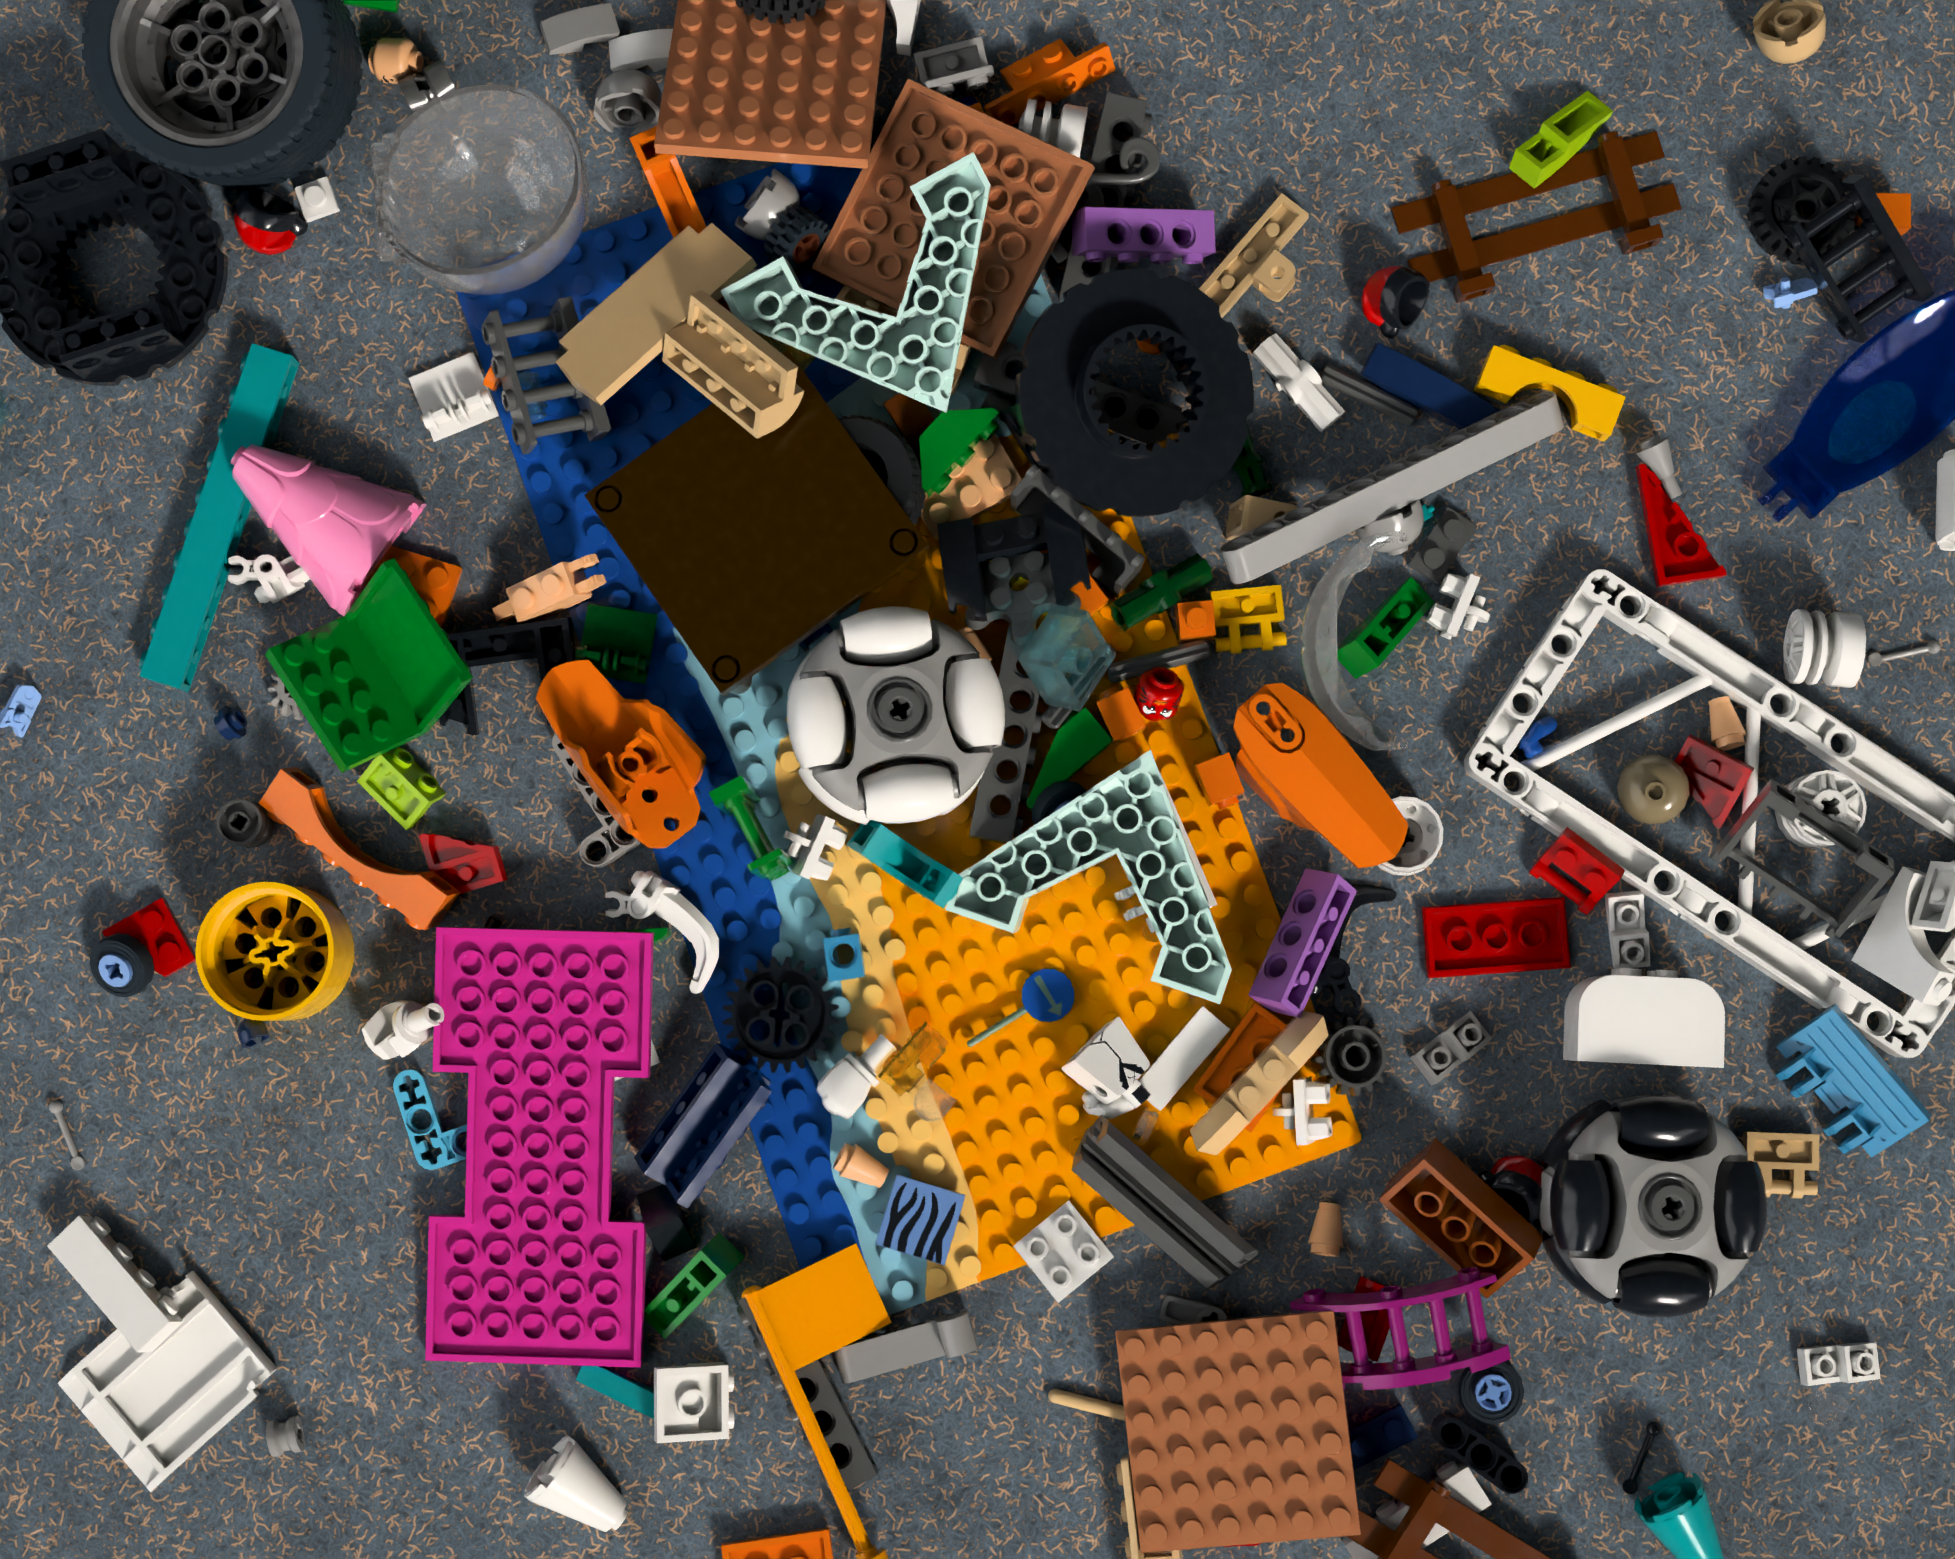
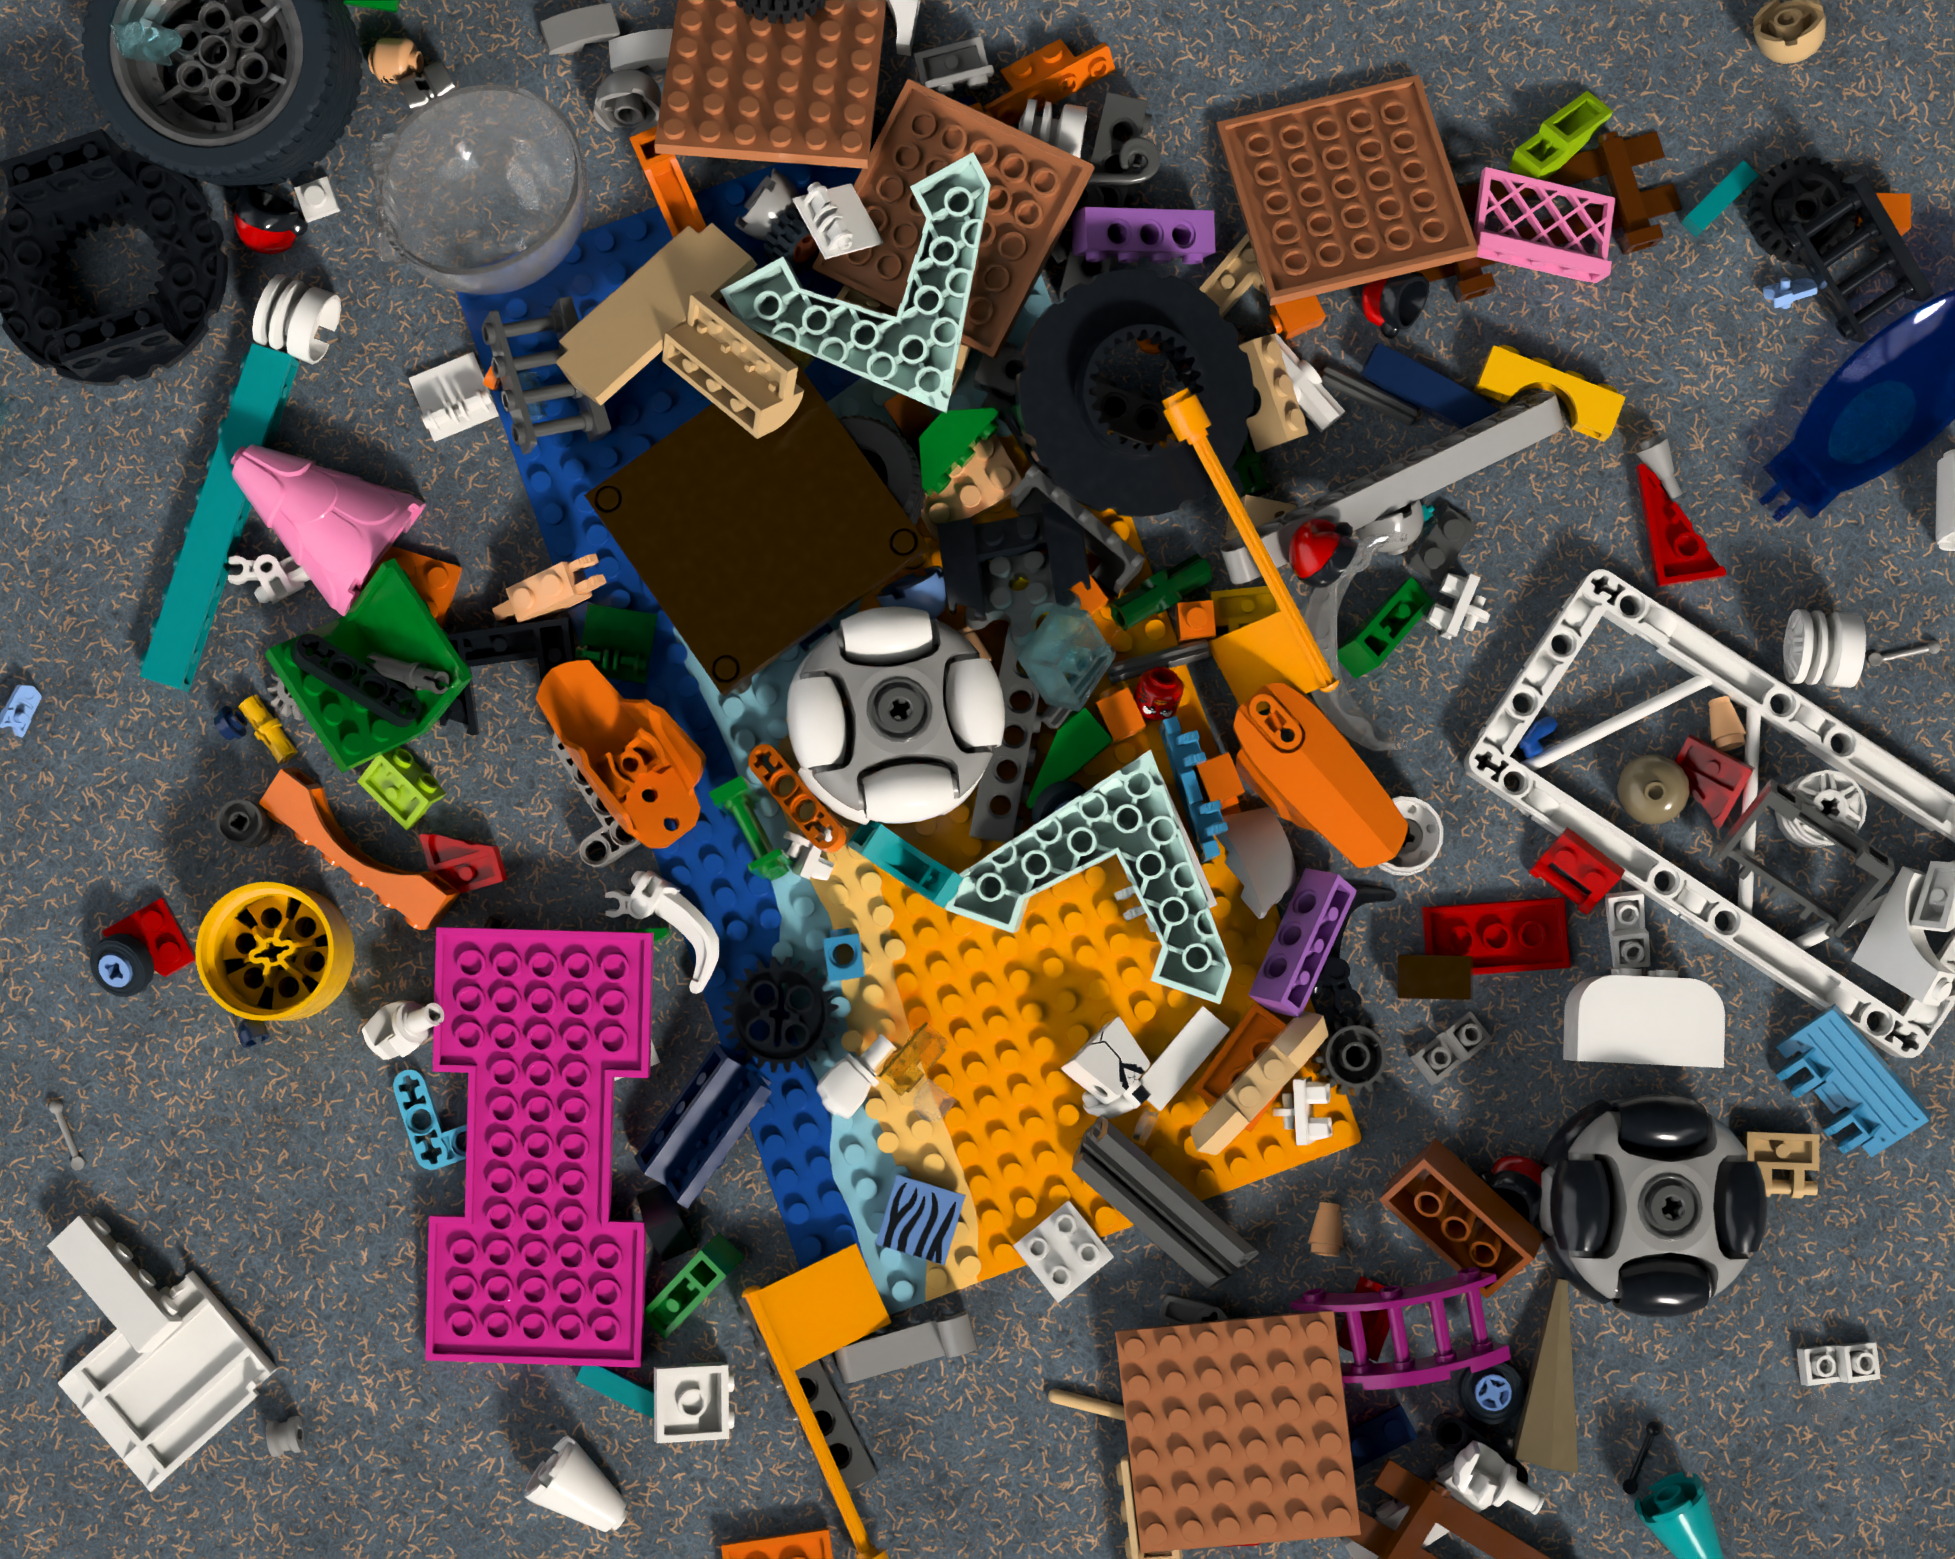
(145, 42): none -> clear light blue hinge
(267, 729): none -> yellow pin
(291, 315): none -> white wheel
(358, 676): none -> black beam
(415, 674): none -> dark grey pin
(796, 798): none -> orange beam
(837, 220): none -> white hinge
(860, 1166): light nougat cone -> none
(917, 592): none -> medium blue cylinder
(1045, 996): blue piece -> none
(1203, 819): none -> dark azure hinge
(1259, 858): none -> light grey slope
(1273, 647): none -> light orange flag
(1279, 413): none -> tan arch
(1296, 316): none -> orange brick
(1321, 551): none -> red piece
(1345, 190): none -> nougat plate
(1435, 977): none -> dark brown panel
(1491, 1480): none -> white piece
(1536, 255): none -> bright pink fence
(1548, 1418): none -> dark tan wedge
(1719, 199): none -> teal piece

